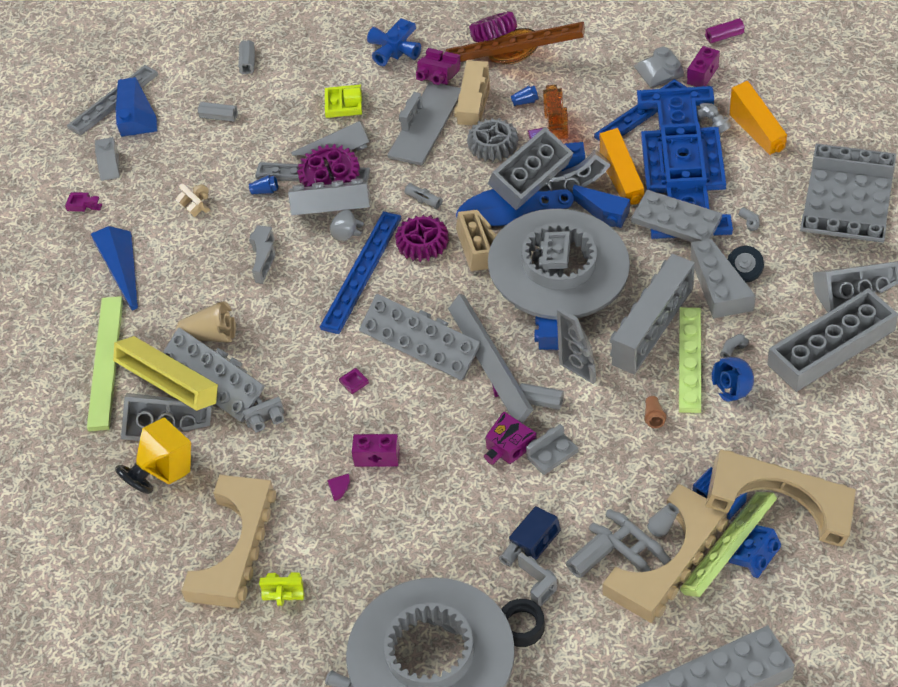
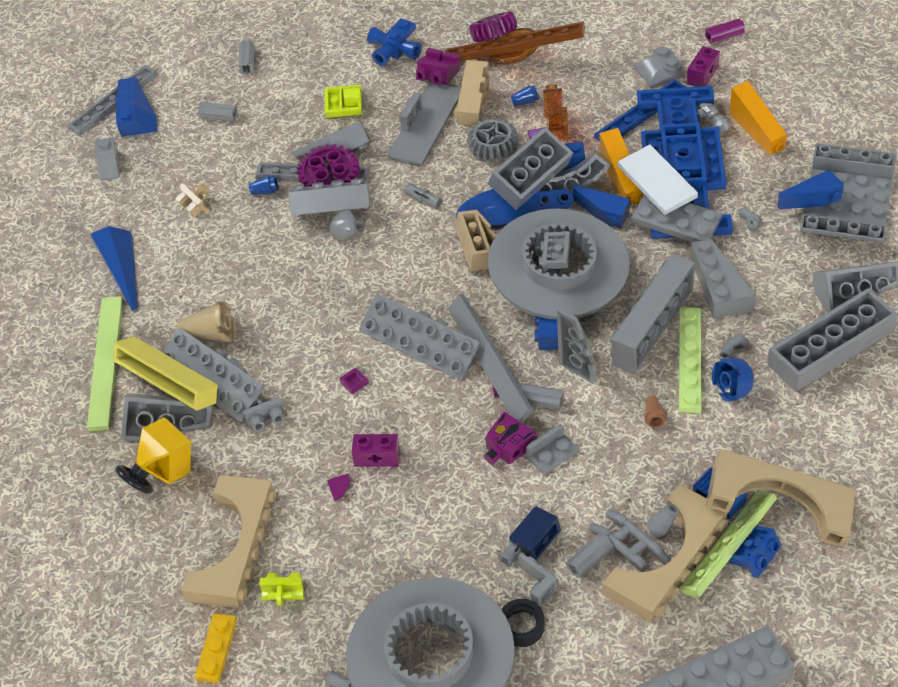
(80, 201): magenta plate -> none
(216, 648): none -> yellow plate
(262, 244): light grey slope -> none
(360, 273): blue tile -> none
(422, 238): magenta gear -> none
(657, 179): none -> white tile
(747, 262): black wheel -> none
(814, 192): none -> blue slope

